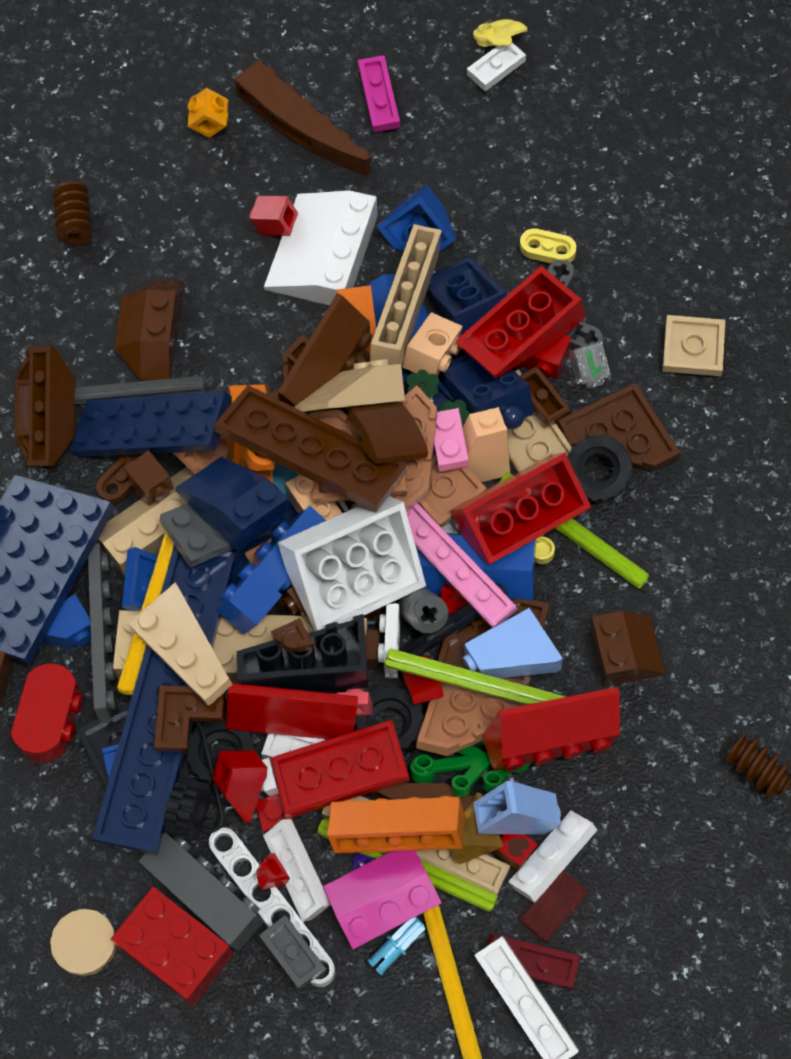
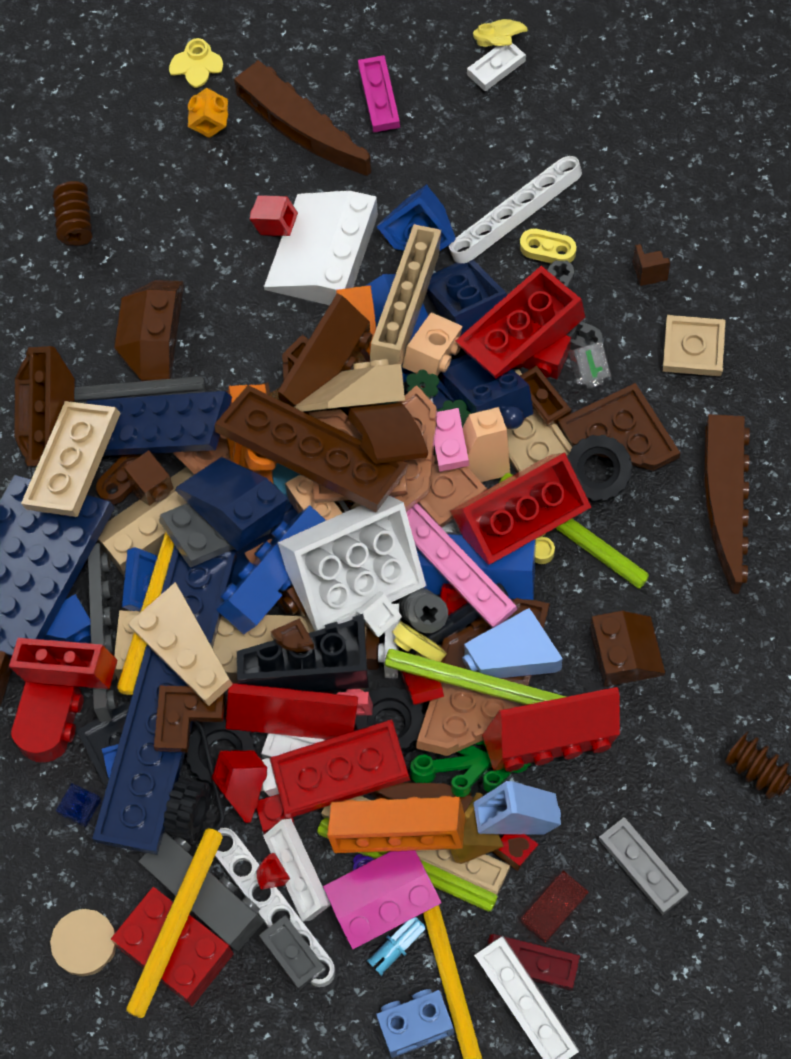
(63, 663): none -> red brick
(71, 458): none -> tan plate
(78, 805): none -> clear blue tile
(174, 923): none -> yellow axle
(196, 66): none -> light yellow plate
(379, 613): none -> white plate
(410, 638): none -> light yellow plate
(414, 1022): none -> medium blue brick
(517, 210): none -> white beam
(552, 856): white plate -> none
(643, 866): none -> light grey plate
(650, 266): none -> reddish brown panel
(726, 491): none -> reddish brown slope

